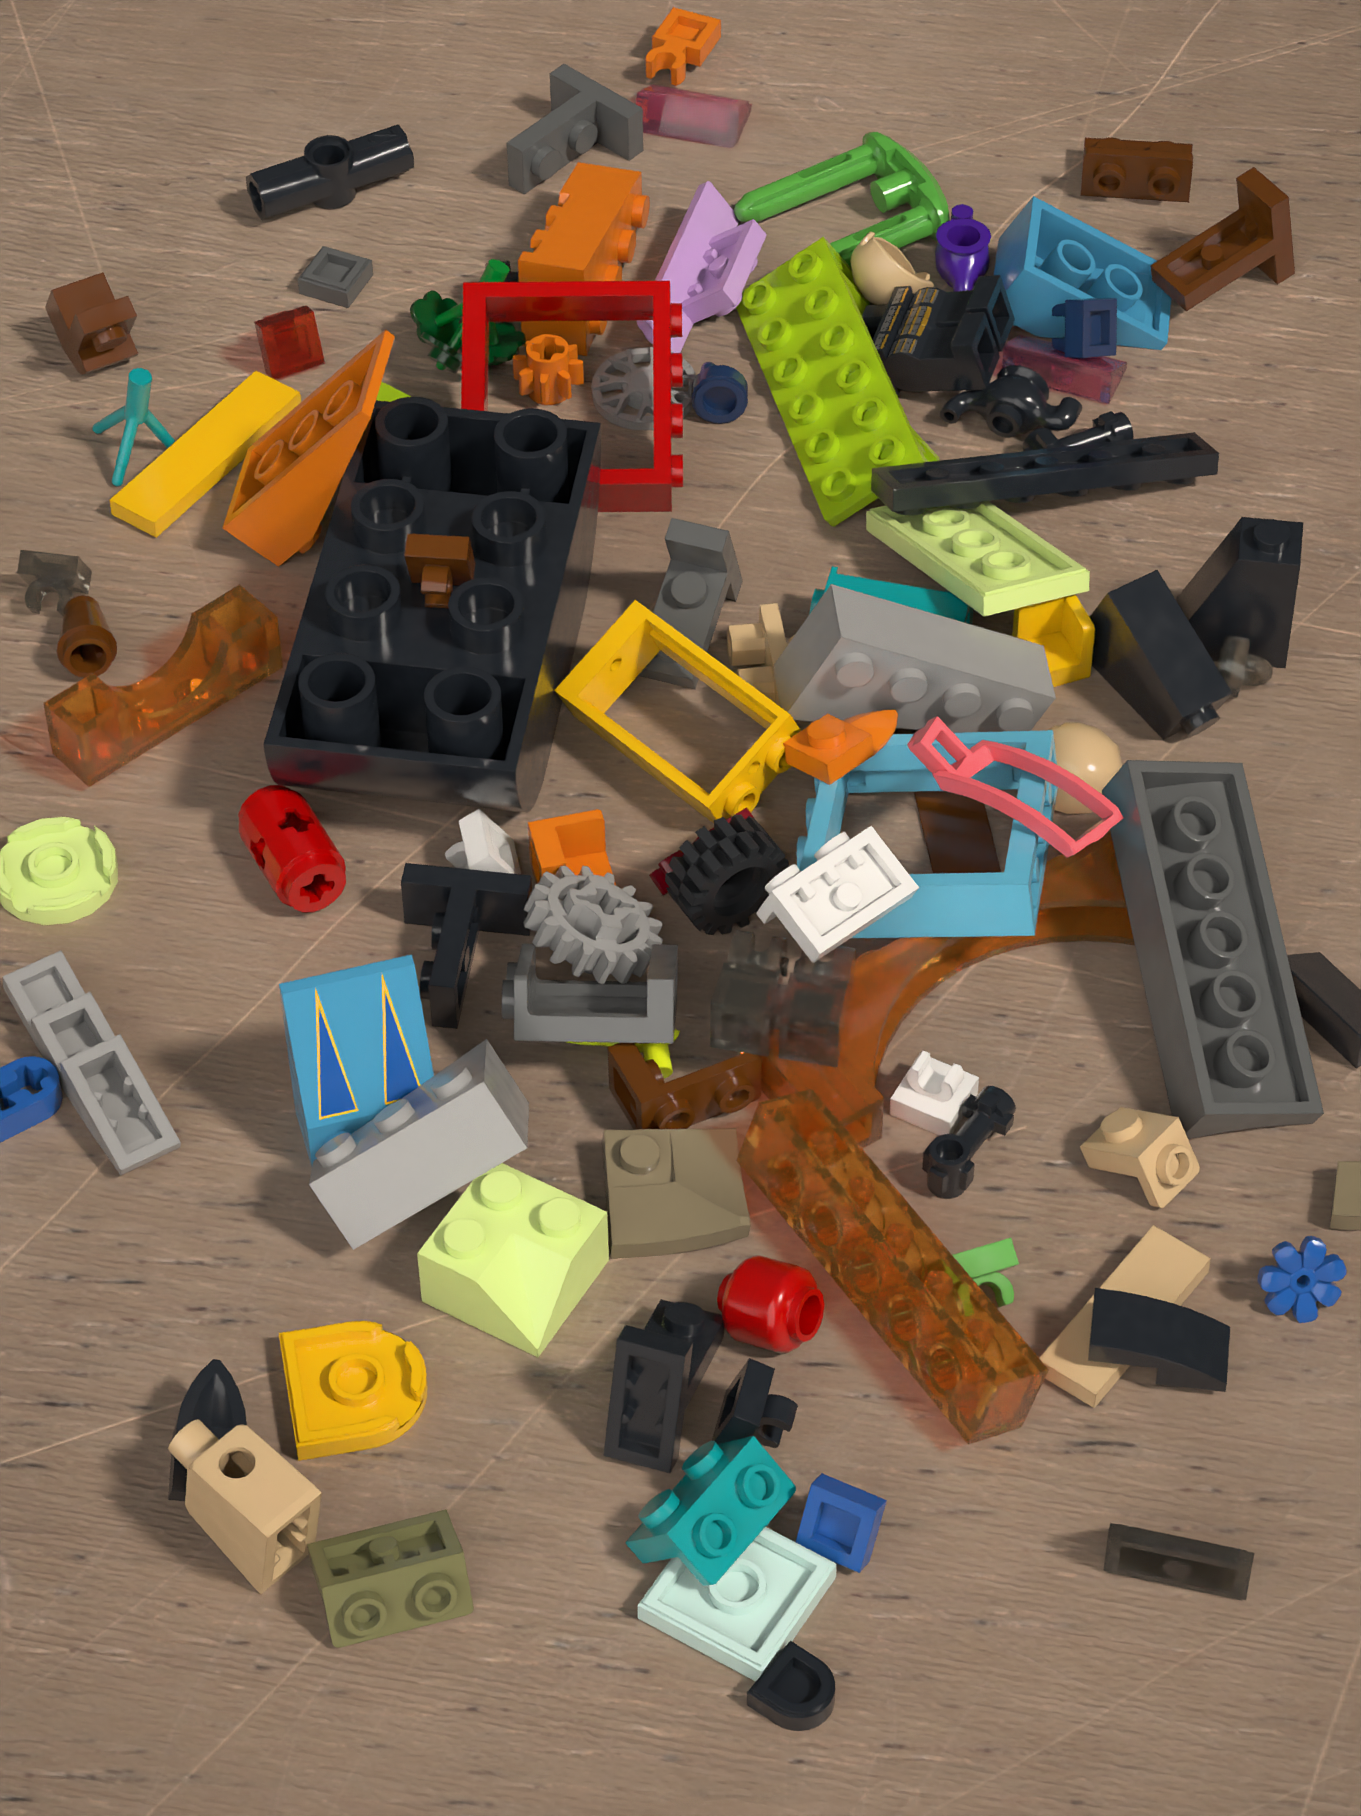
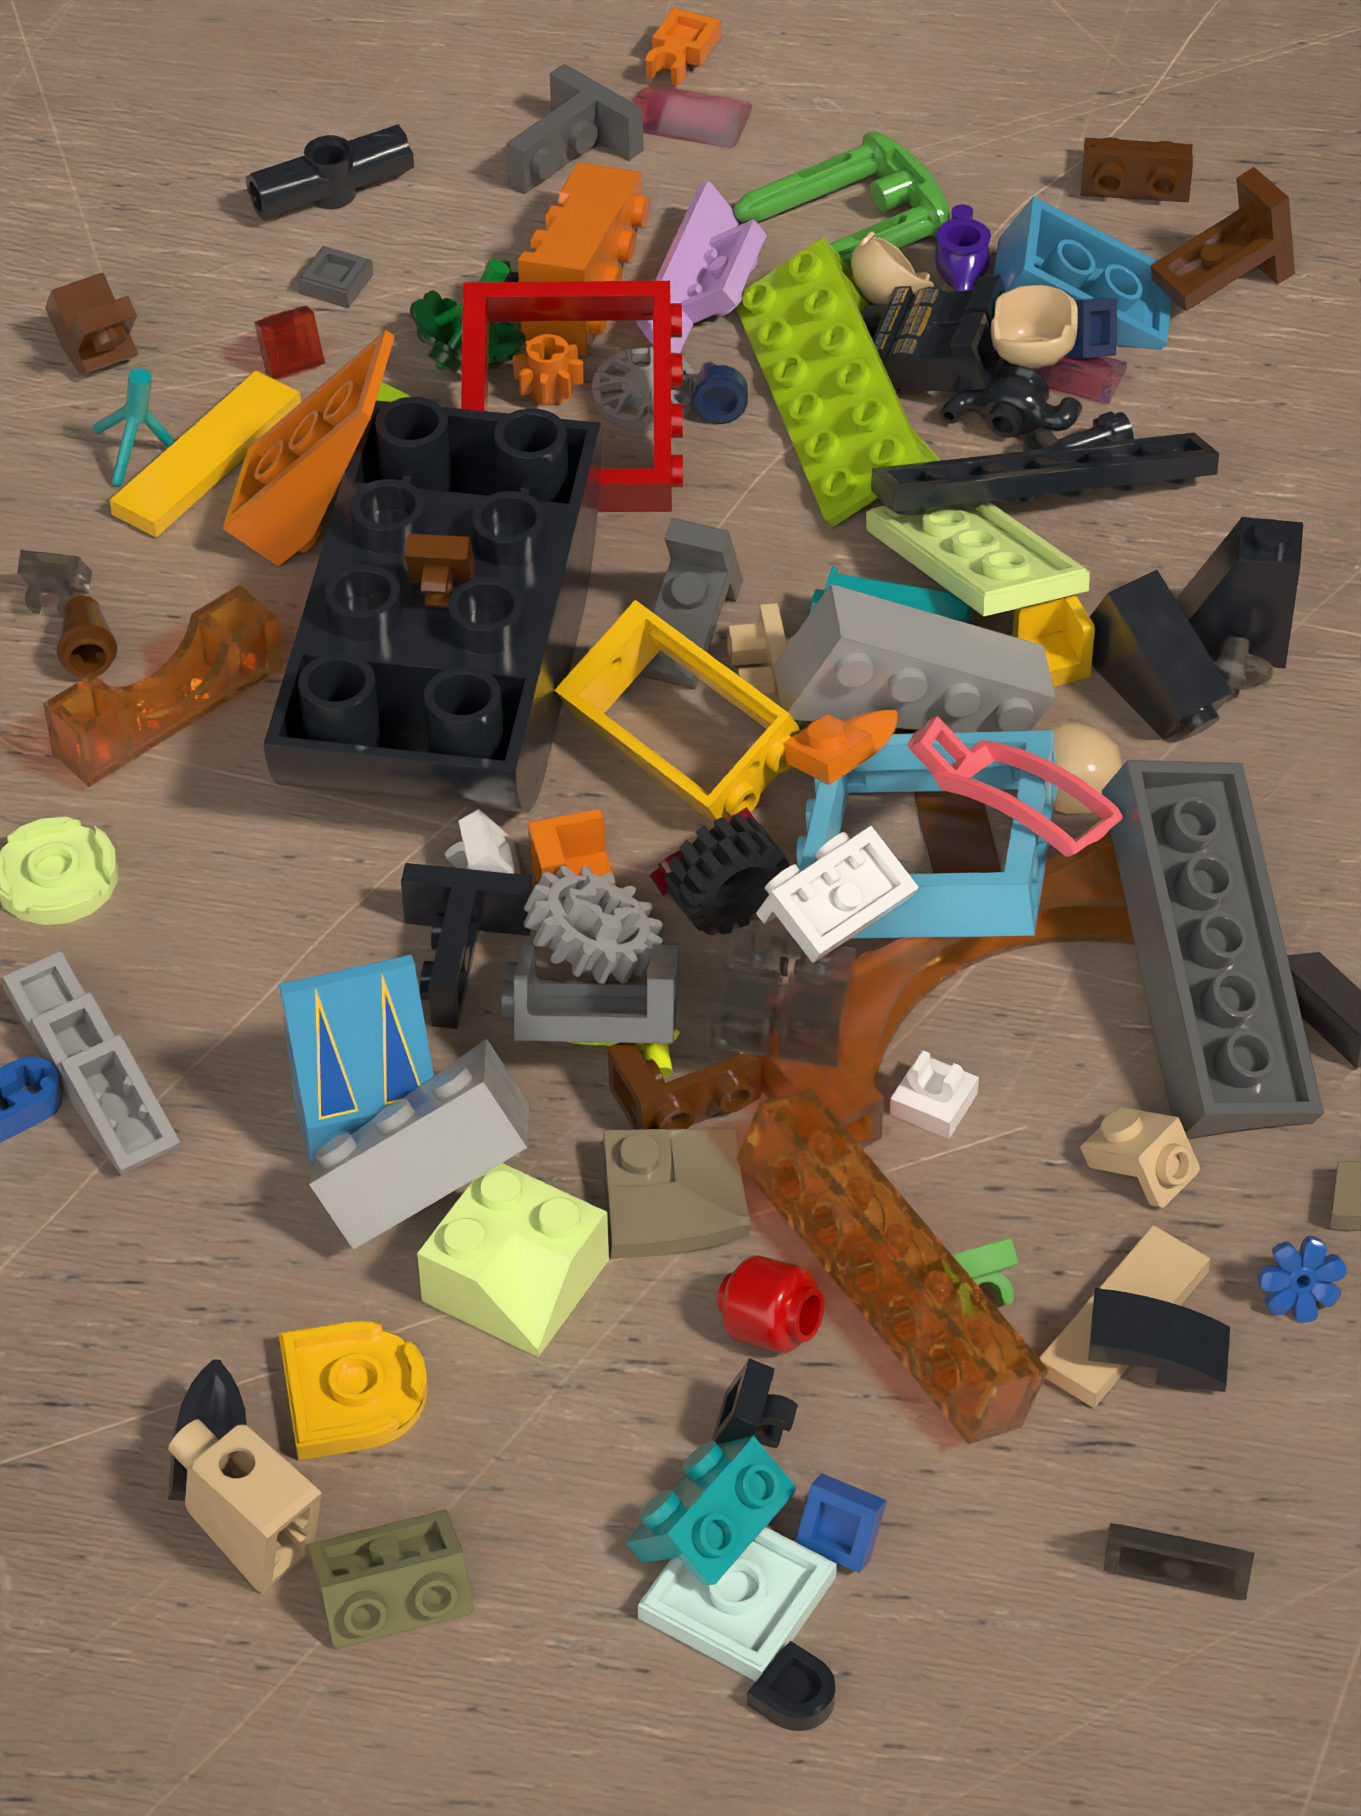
(292, 848): red piece -> none
(656, 1380): black bracket -> none
(949, 1155): black bar -> none
(1034, 325): none -> tan hair

